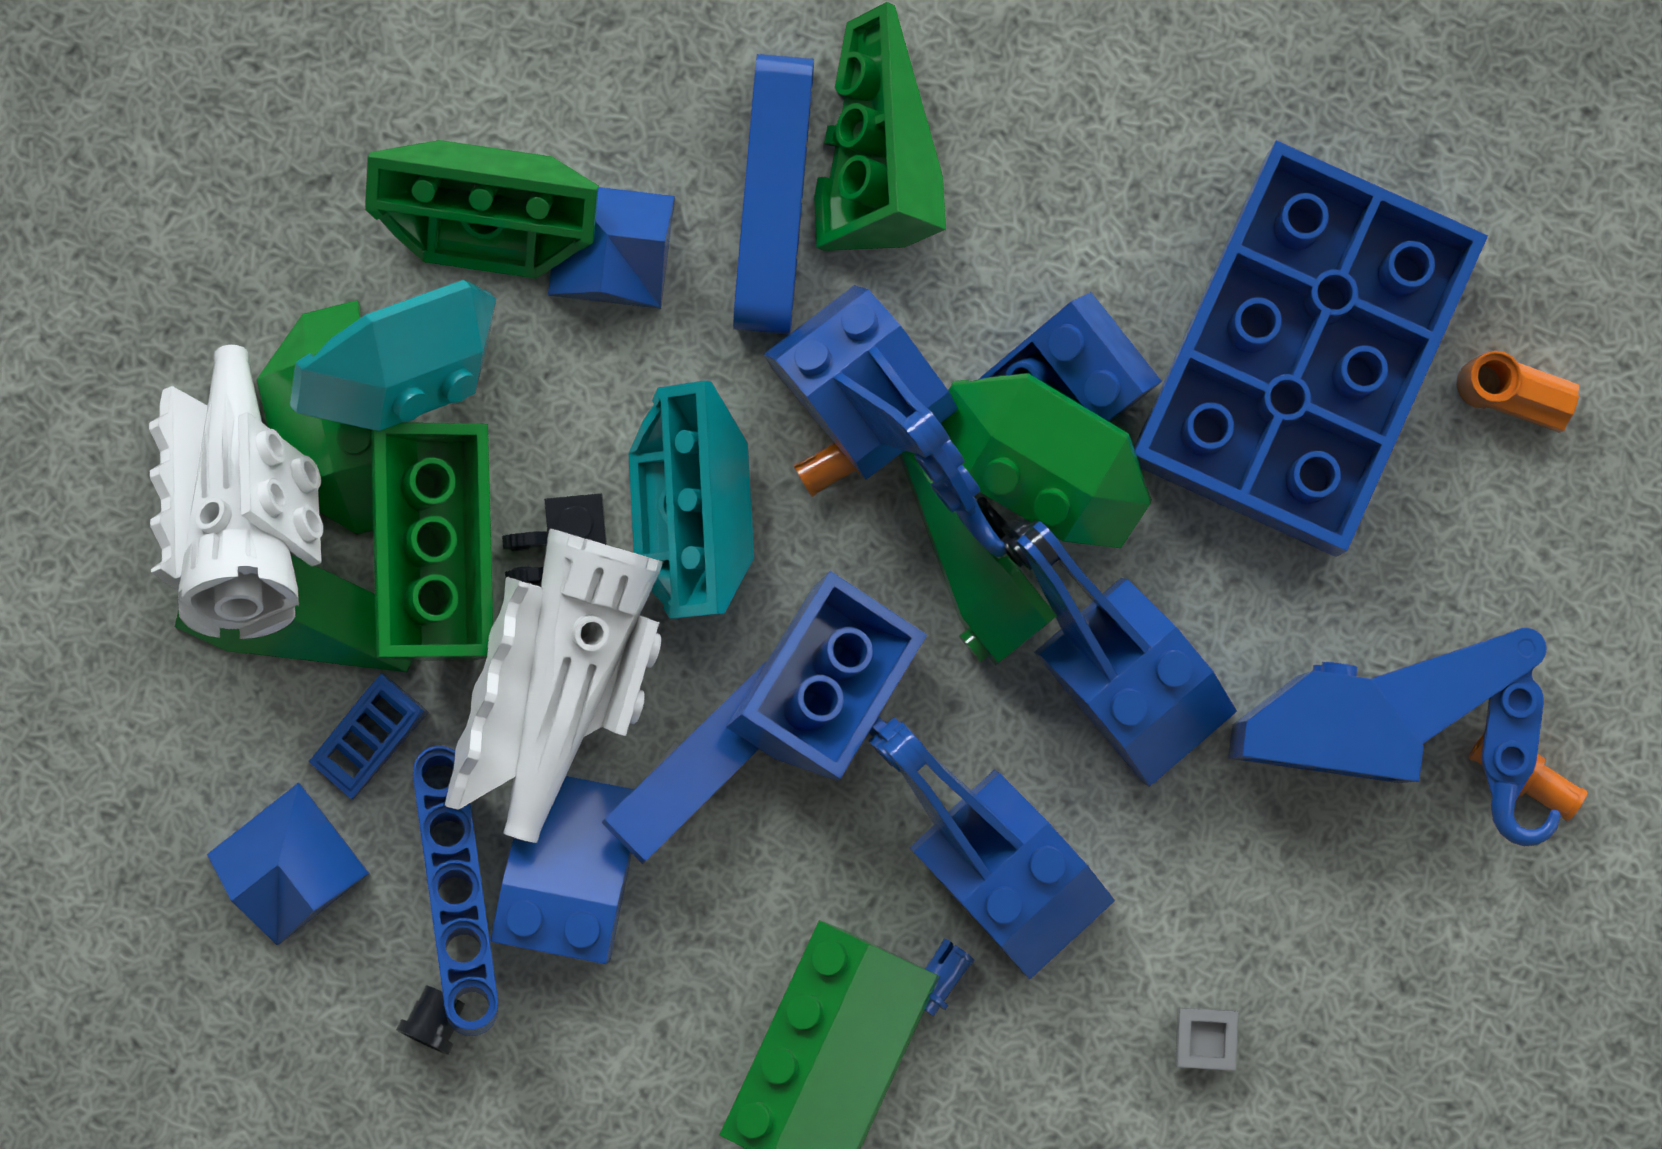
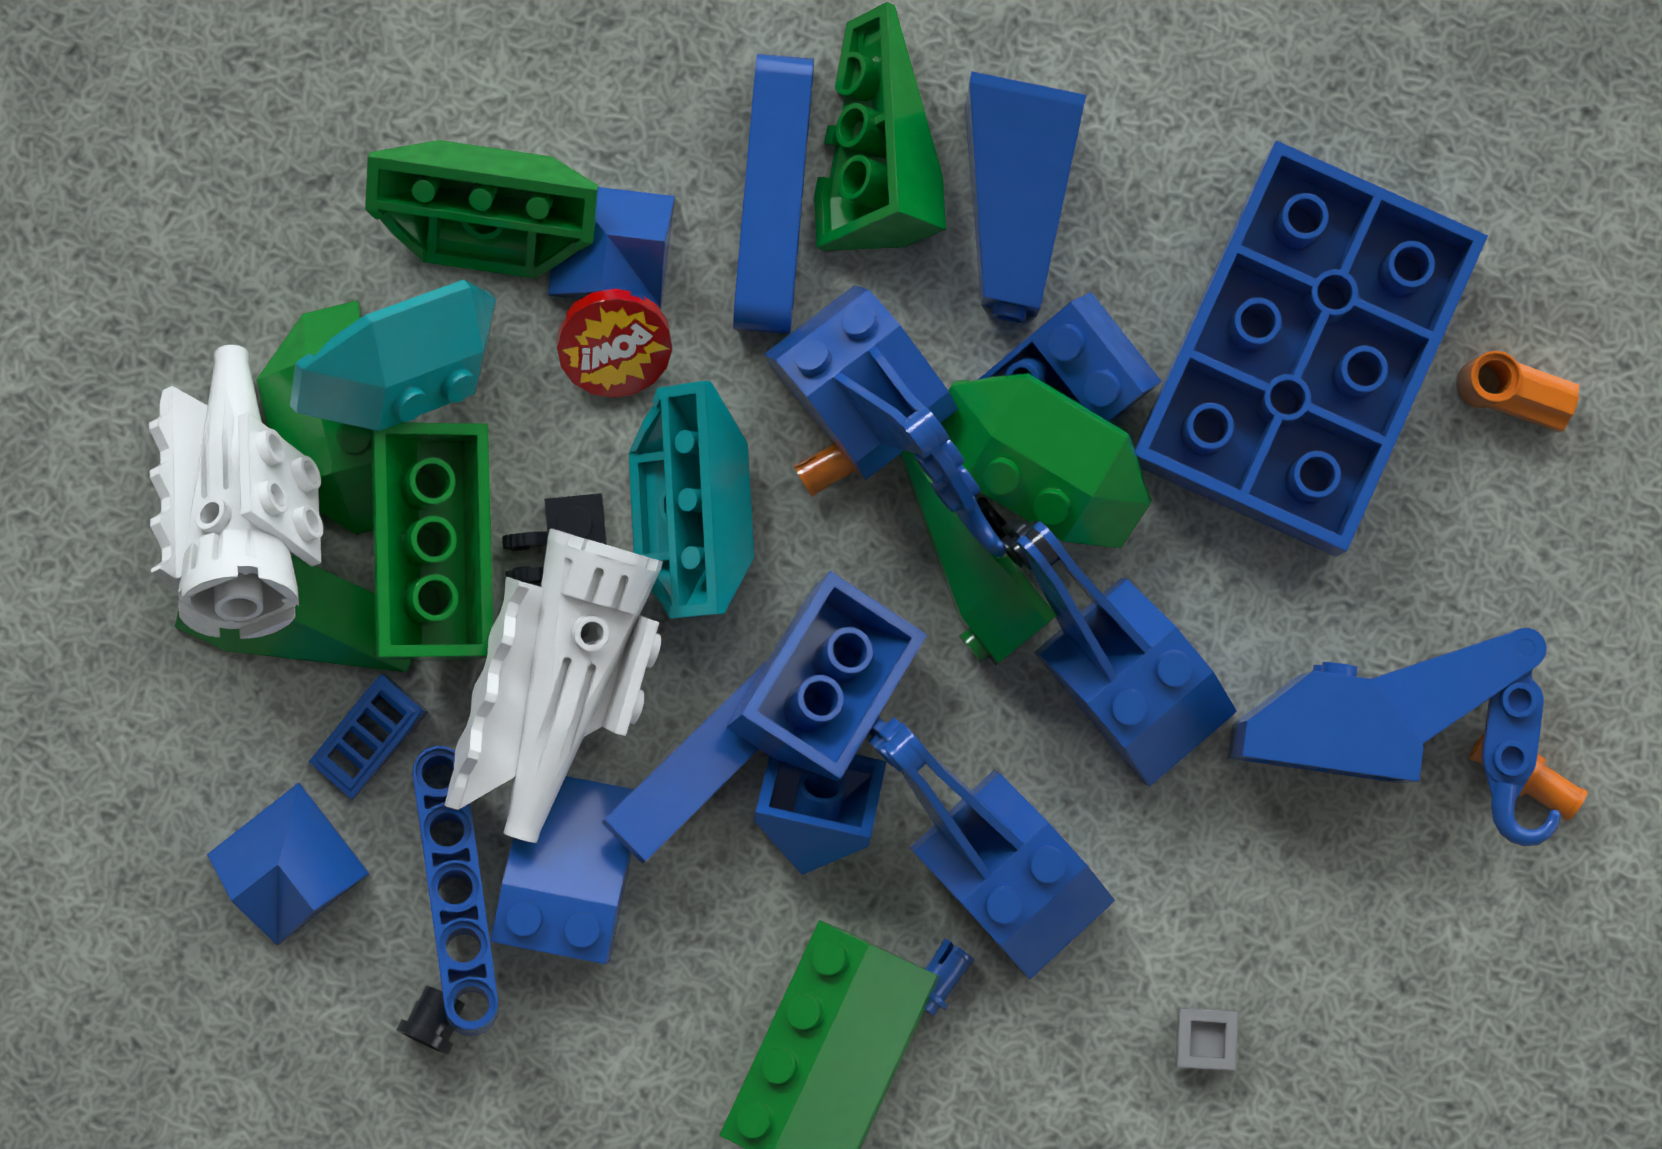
(614, 343): none -> tile
(816, 816): none -> blue slope
(1019, 174): none -> blue slope

